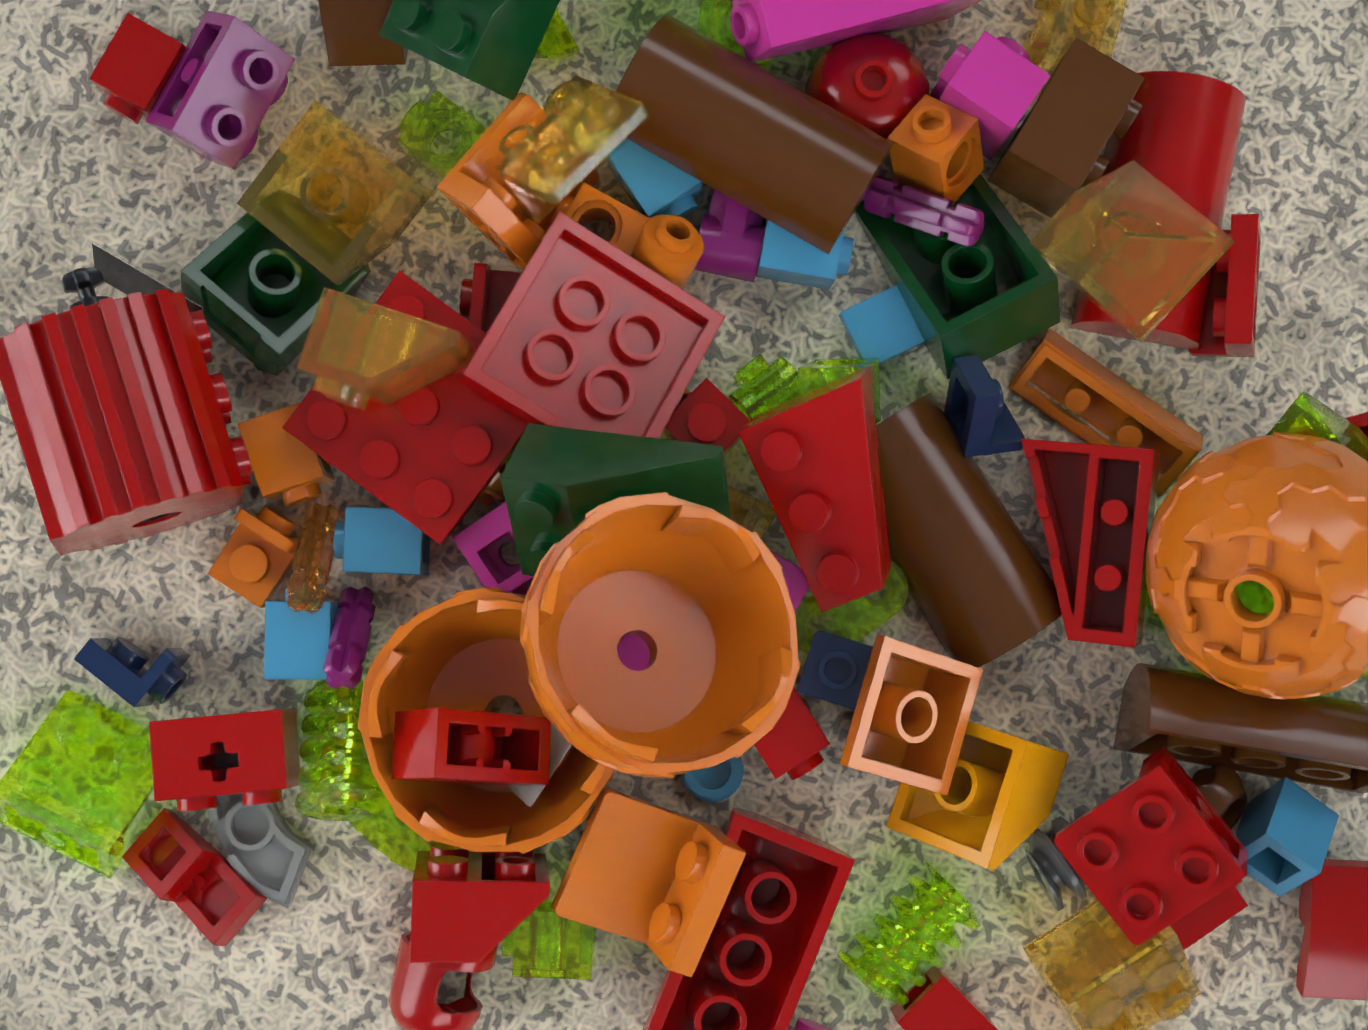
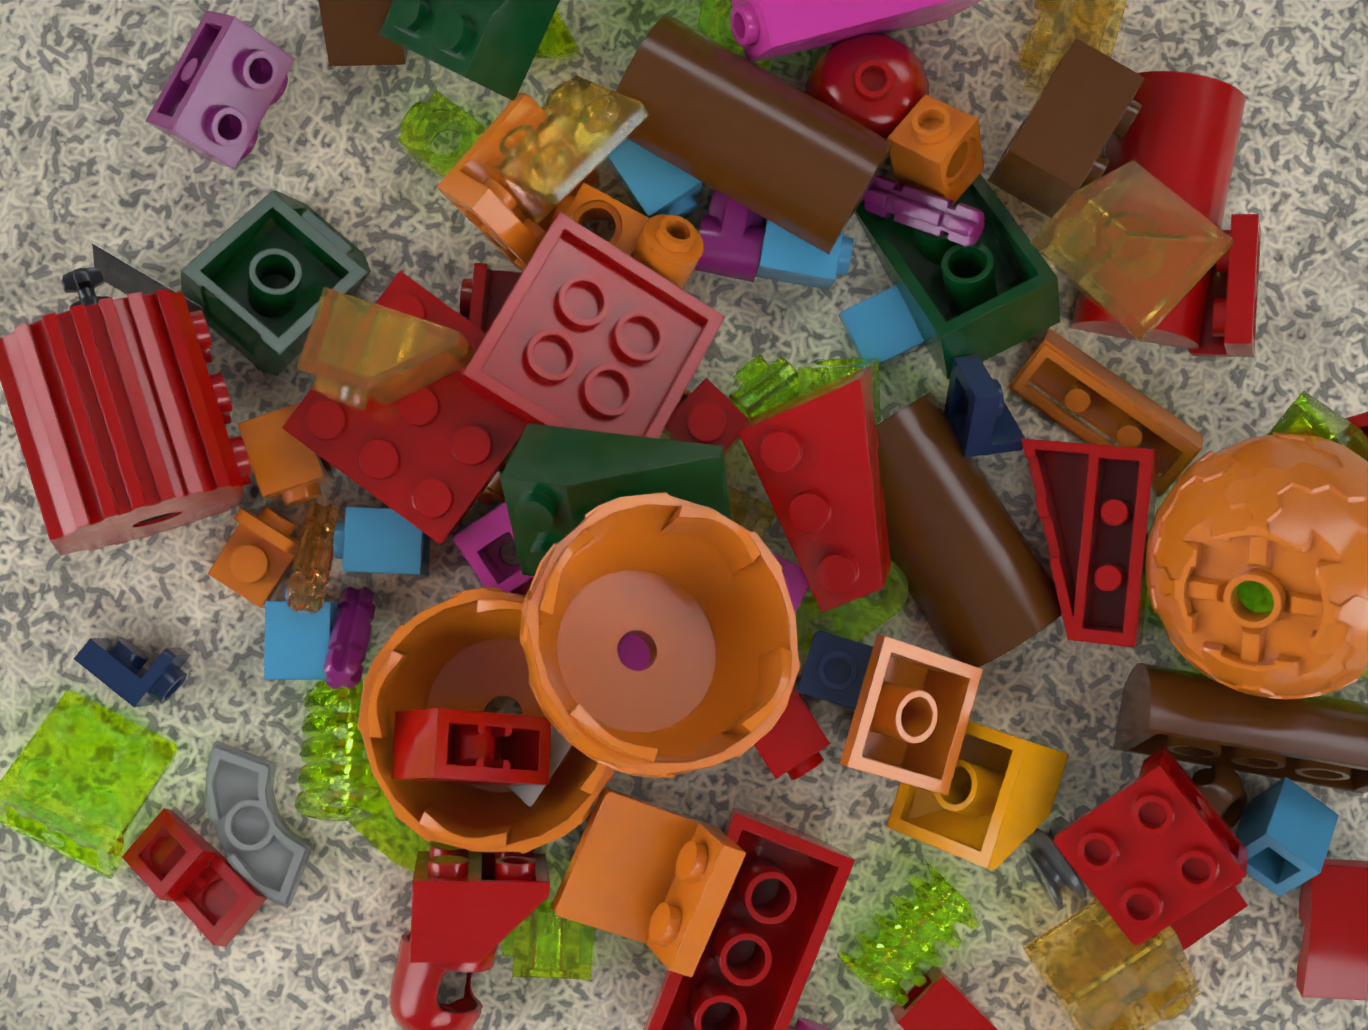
(136, 68): red brick -> none
(186, 760): red brick -> none
(334, 195): clear yellow slope -> none
(715, 782): dark azure tile -> none
(991, 84): dark pink brick -> none

